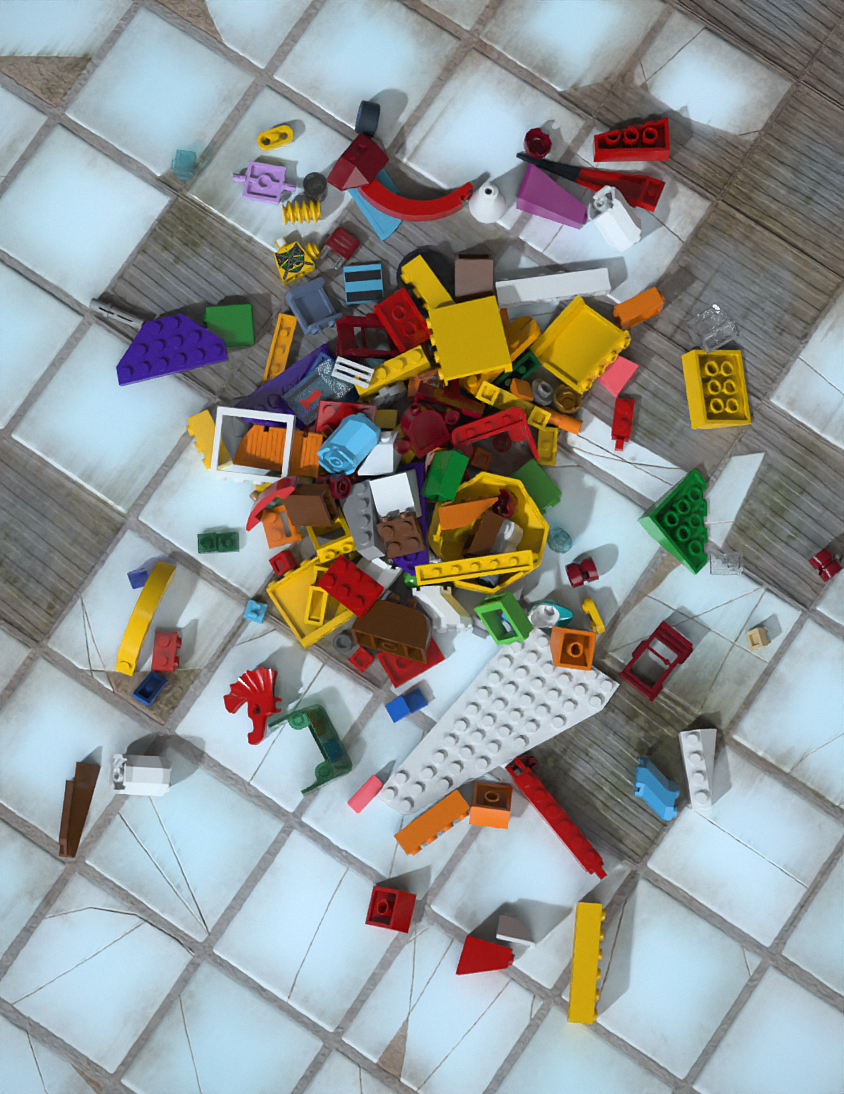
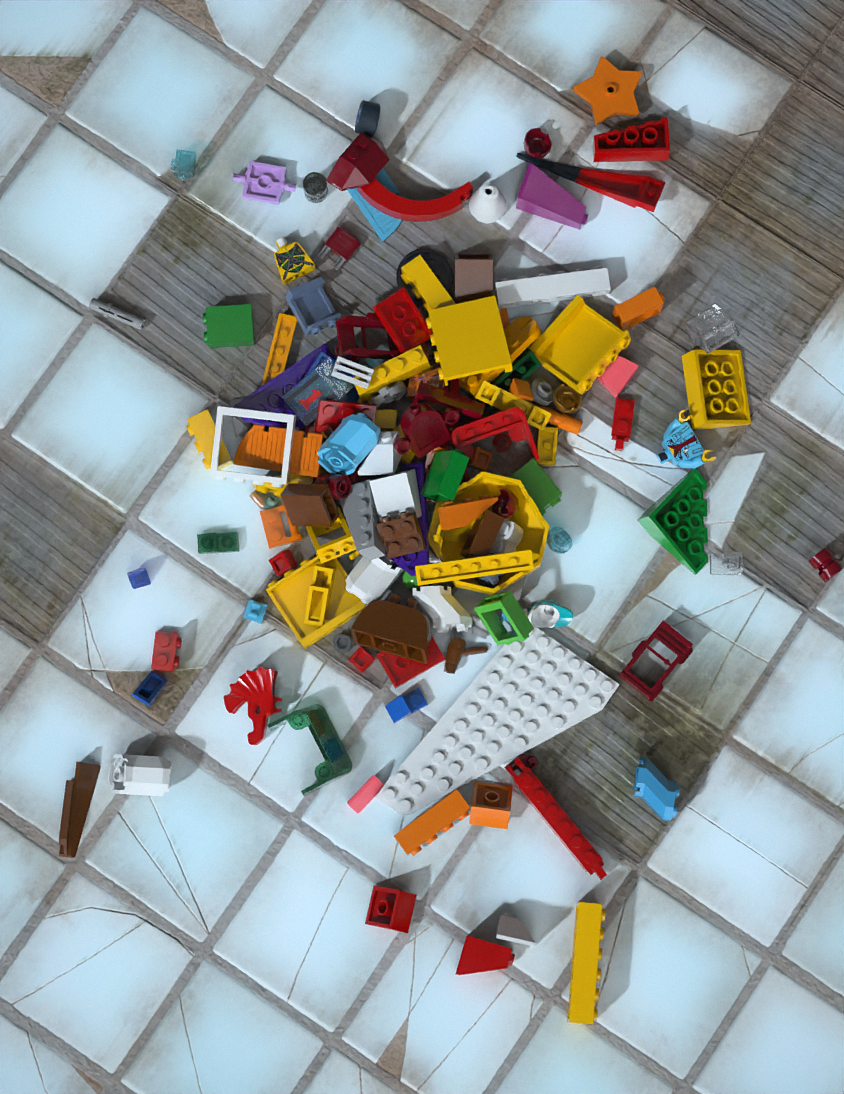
(142, 616): yellow arch -> none
(168, 348): dark purple plate -> none
(274, 136): yellow plate -> none
(279, 488): red slope -> none
(301, 212): yellow piece -> none
(312, 250): yellow plate -> none
(350, 586): red plate -> none
(363, 284): tile -> none
(456, 650): none -> reddish brown piece
(572, 647): orange slope -> none
(575, 573): dark red wheel -> none
(589, 608): yellow plate -> none
(608, 104): none -> orange plate
(615, 219): white brick -> none
(682, 445): none -> medium azure torso
(698, 761): white wedge -> none
(757, 638): tan tile -> none

